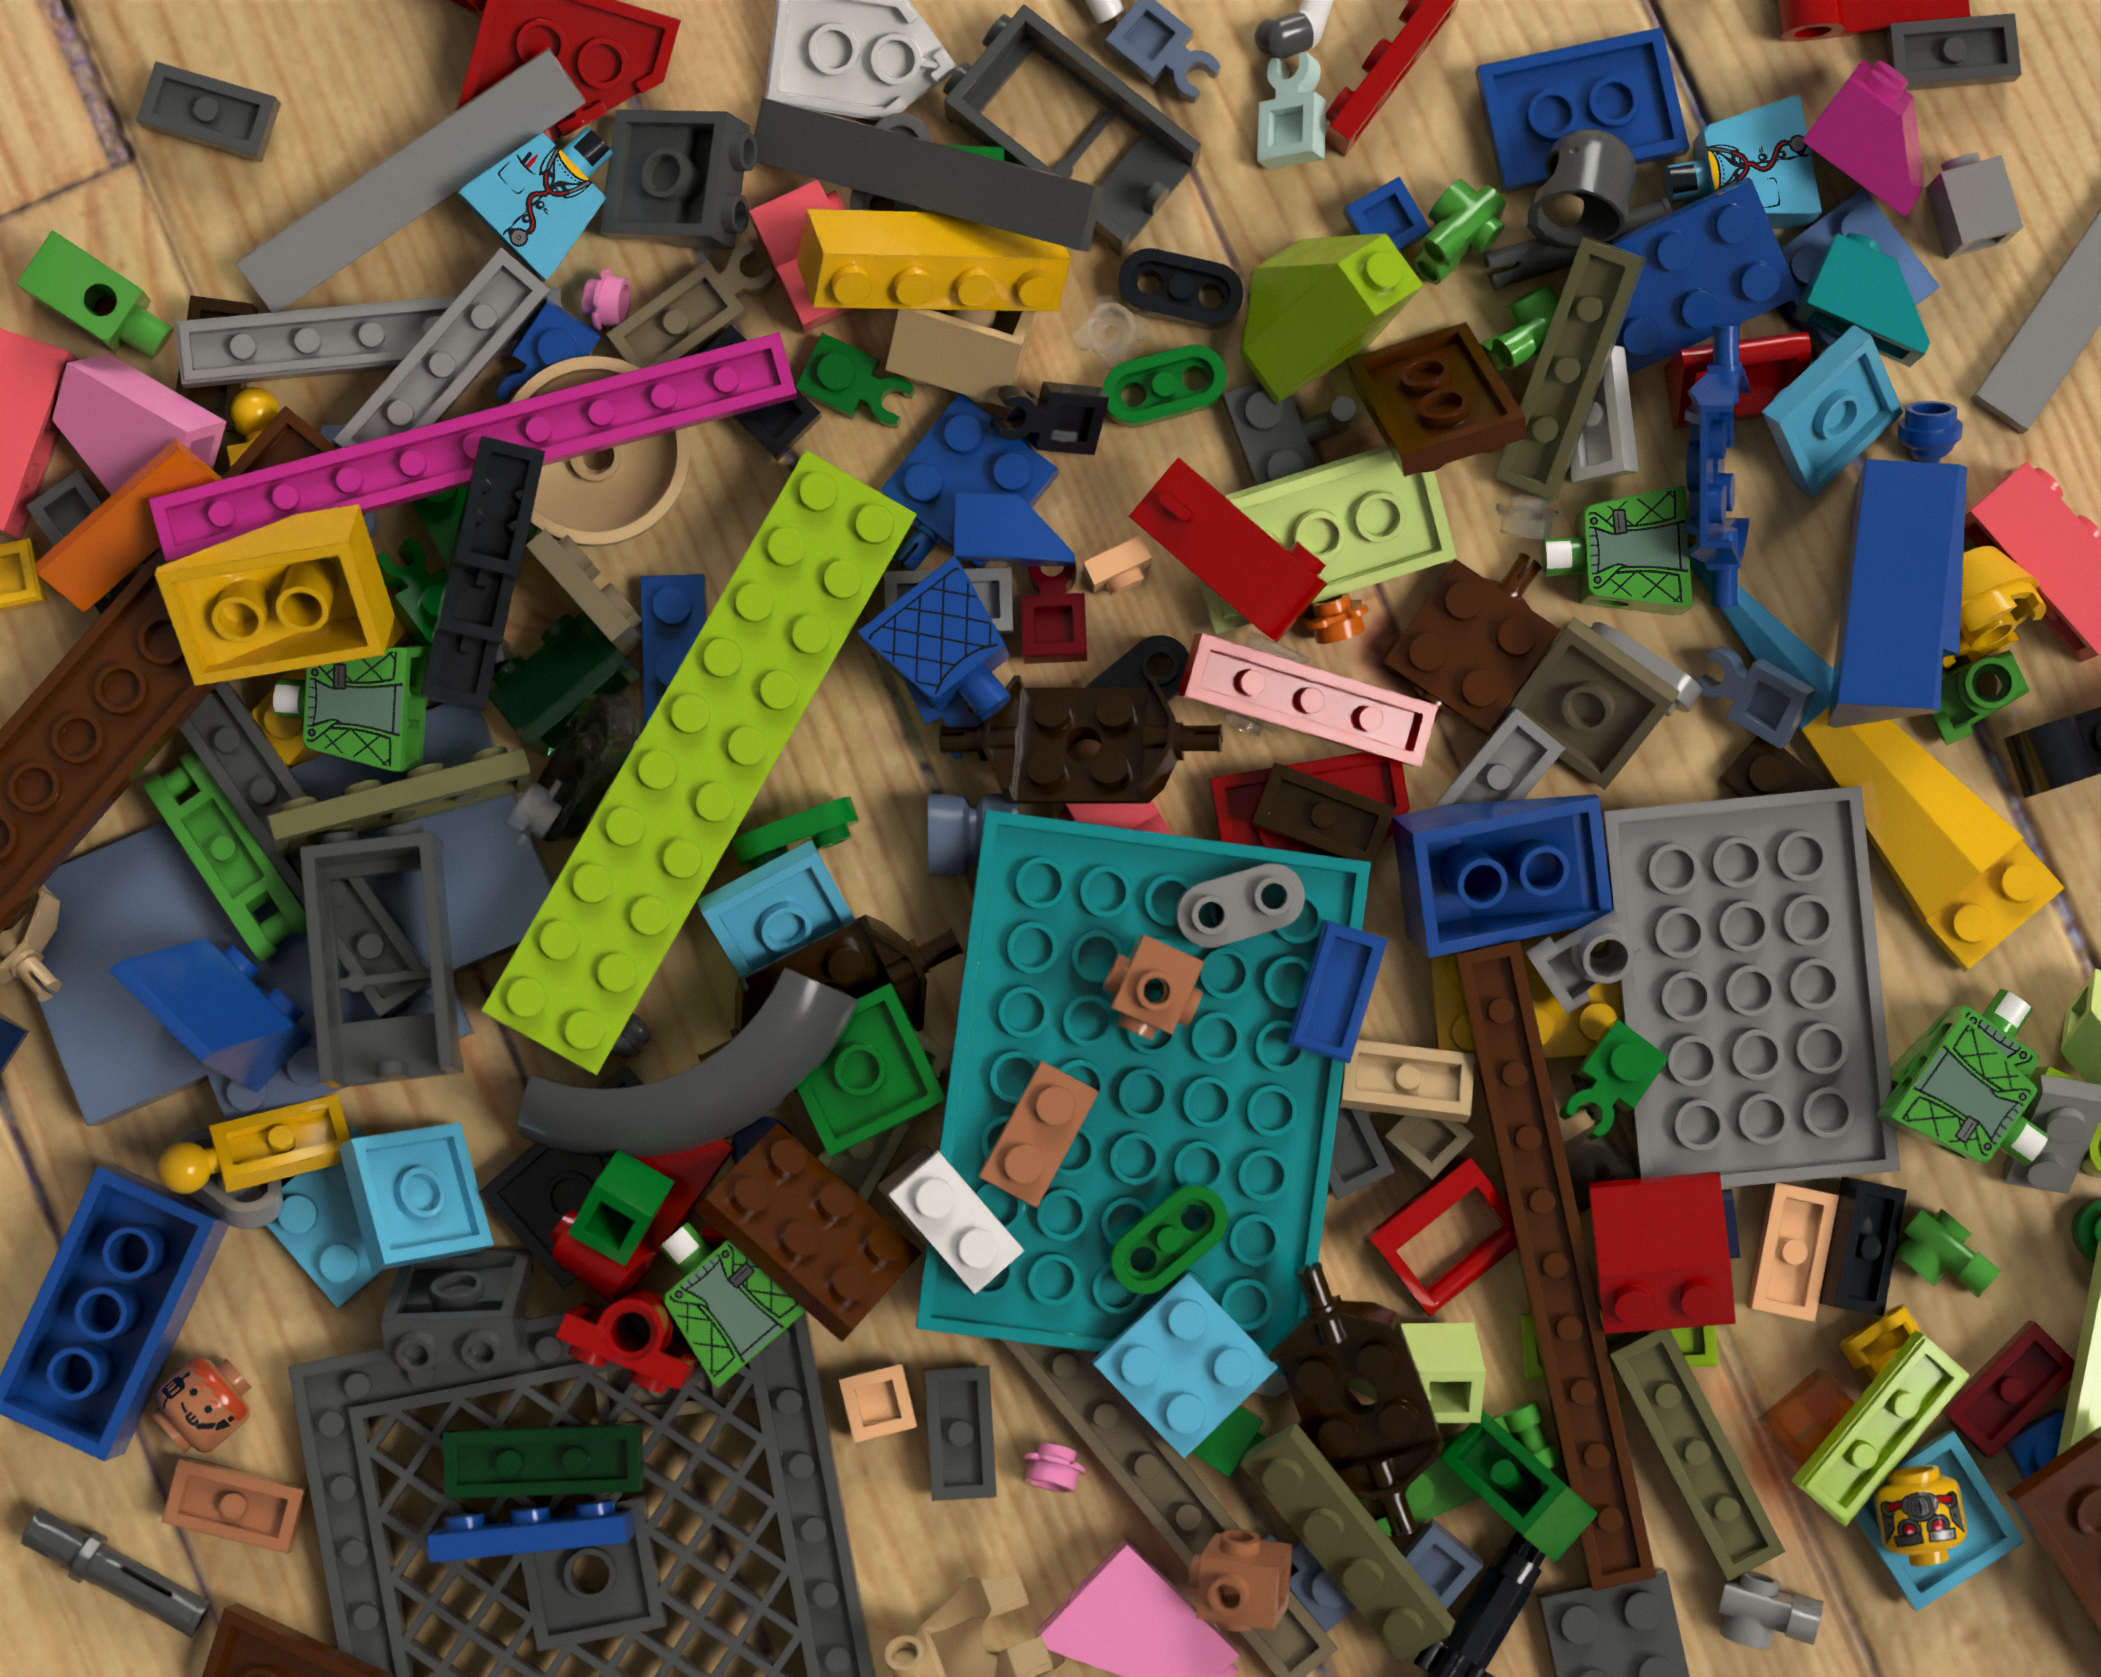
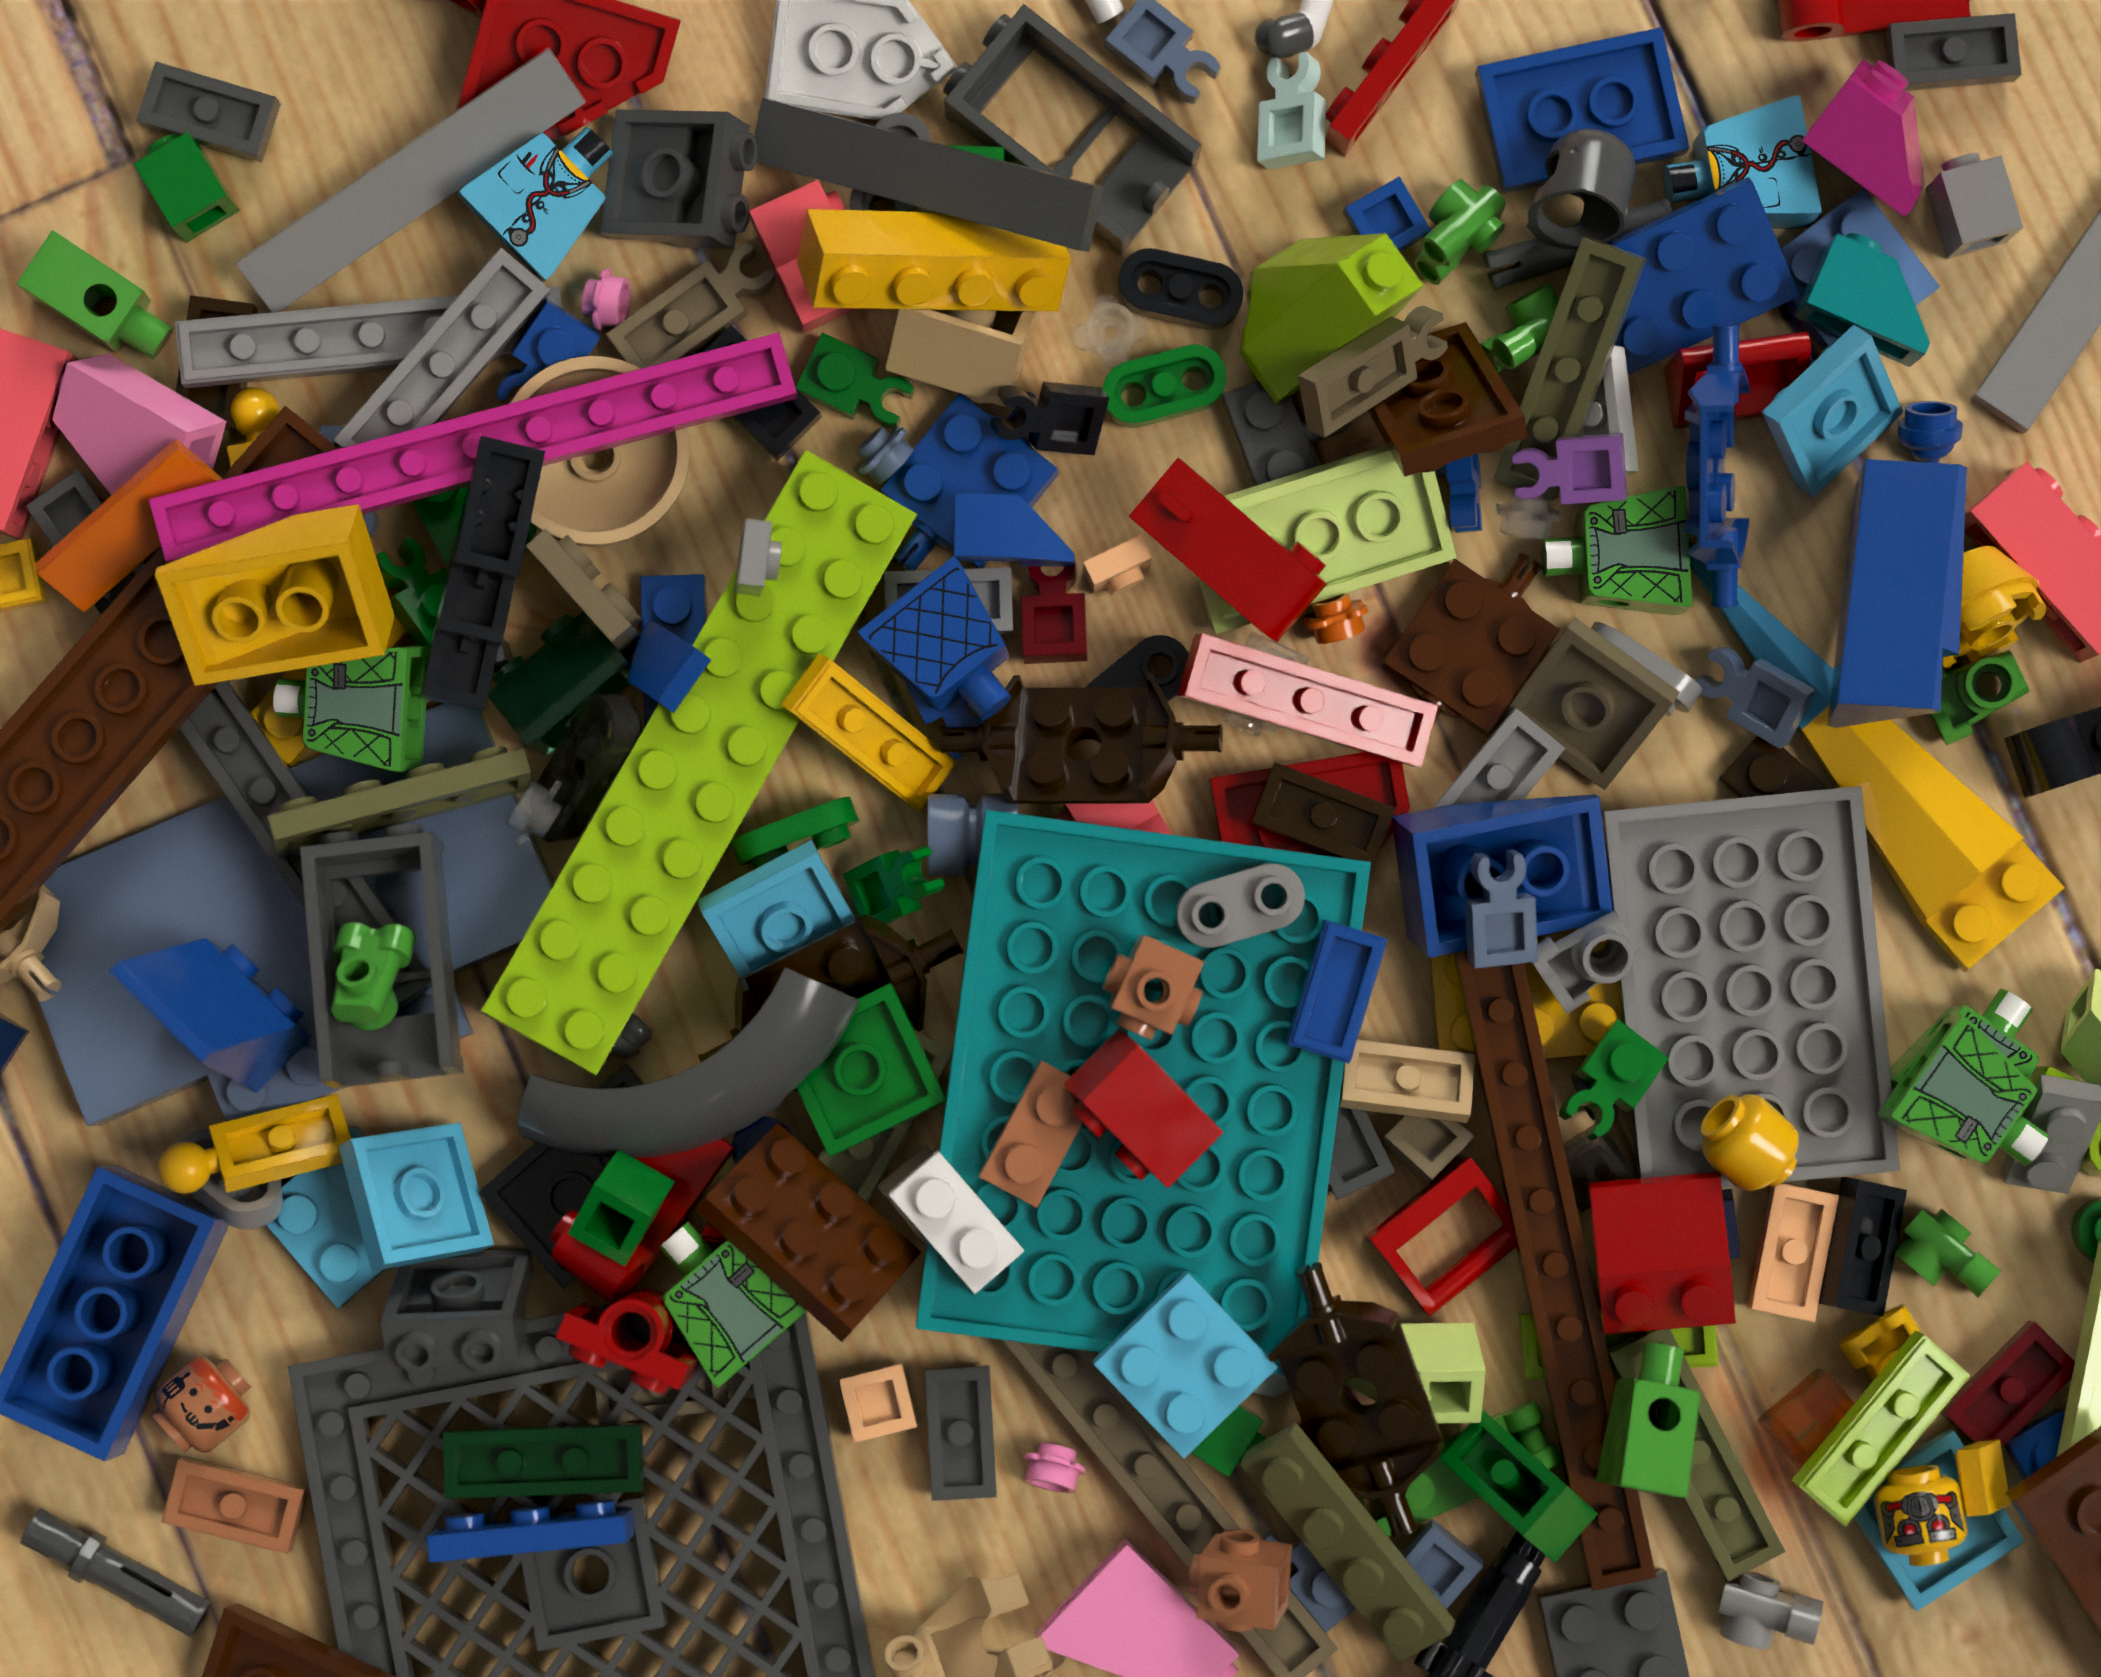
(185, 185): none -> green brick
(227, 855): bright green plate -> none
(368, 971): none -> bright green plate
(665, 666): none -> blue slope
(757, 558): none -> light grey plate
(868, 732): none -> yellow tile
(883, 453): none -> sand blue plate
(891, 885): none -> green plate
(1142, 1108): none -> red brick
(1172, 1243): green plate -> none
(1368, 370): none -> dark tan plate
(1464, 493): none -> blue plate
(1502, 923): none -> sand blue plate
(1584, 469): none -> medium lavender plate
(1645, 1454): none -> bright green torso
(1749, 1142): none -> yellow head
(1982, 1478): none -> yellow tile

